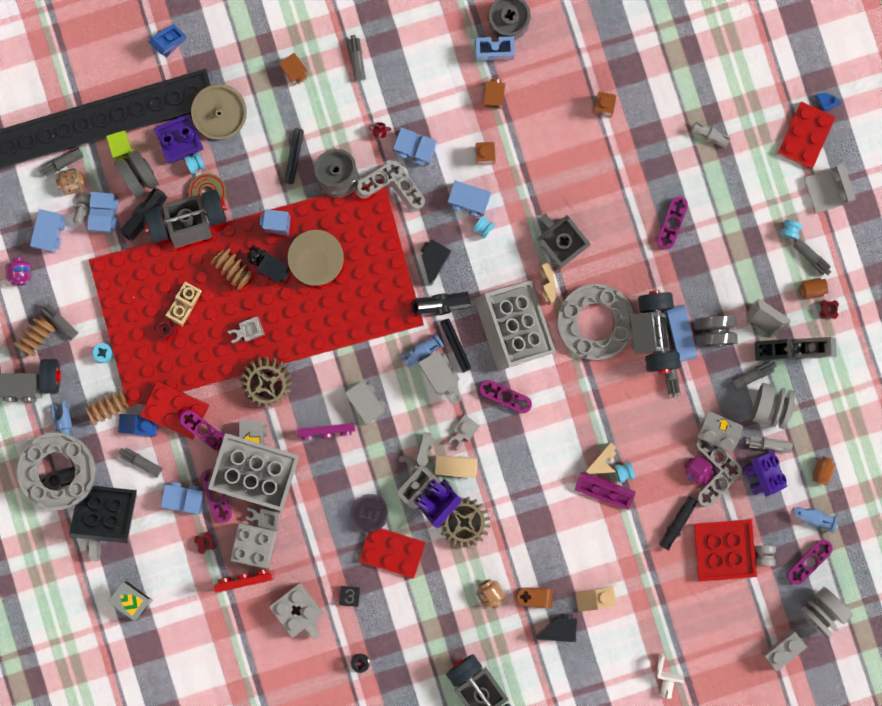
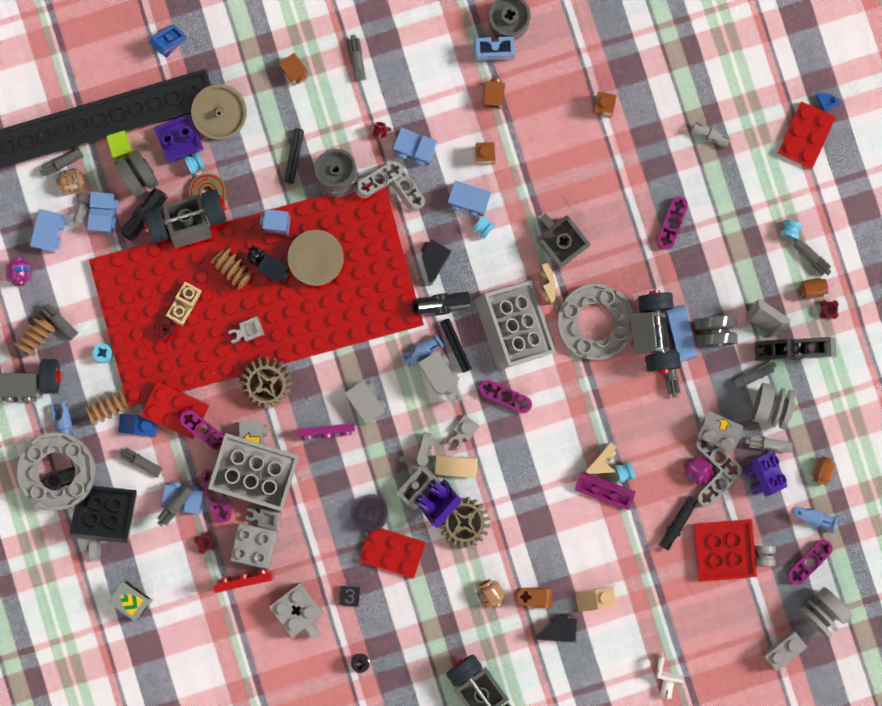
(174, 506): none -> dark grey piece
(830, 189): light grey bracket -> none

